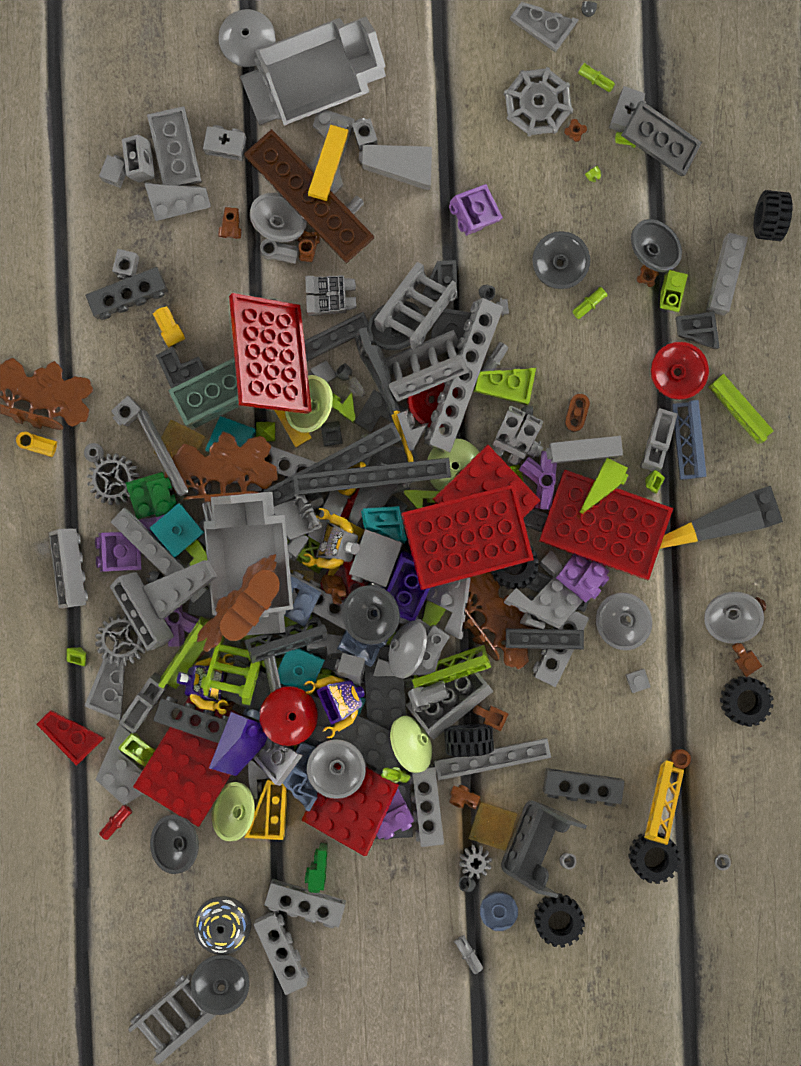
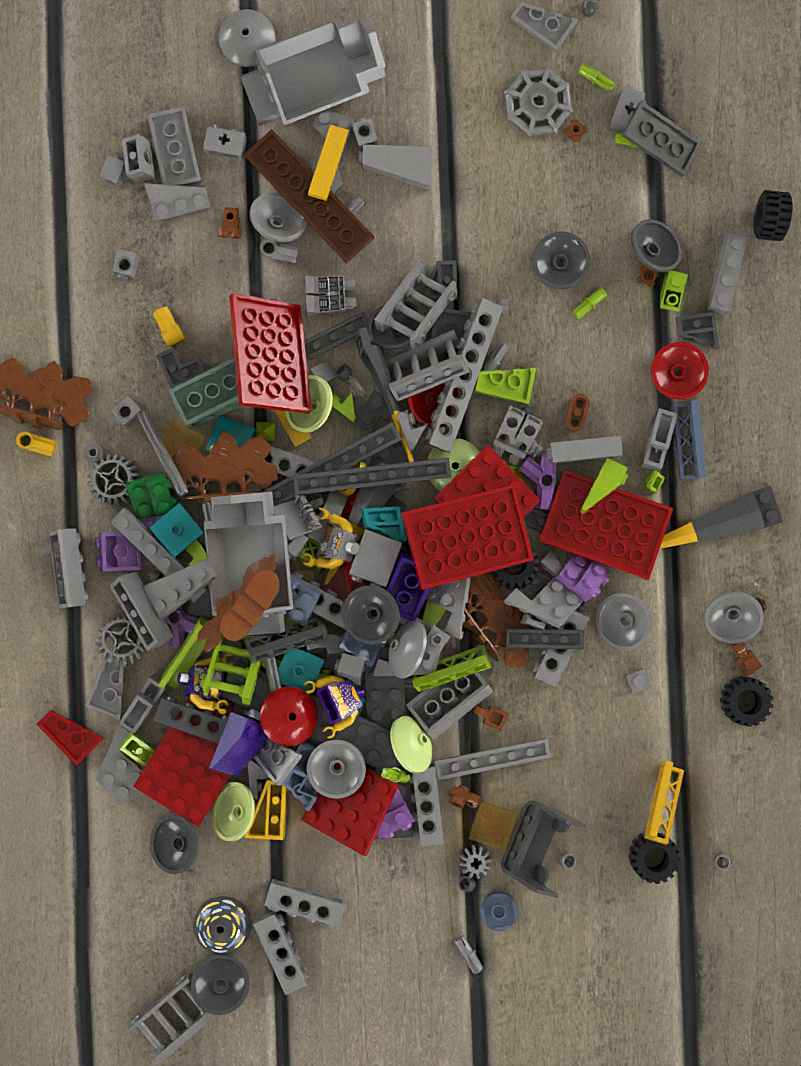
(76, 656): lime slope -> none
(98, 298): dark grey brick -> none
(115, 822): red axle -> none
(308, 242): dark orange plate -> none
(316, 873): green plate -> none
(331, 433): dark grey slope -> none
(334, 586): dark orange plate -> none
(416, 497): lime slope -> none
(422, 697): light grey piece -> none
(469, 740): black tyre -> none
(475, 209): medium lavender plate -> none
(487, 292): dark grey hinge -> none
(554, 777): dark grey brick -> none
(563, 935): black tyre -> none
(594, 172): lime hinge -> none
(680, 758): dark orange tile -> none
(741, 409): lime fence -> none

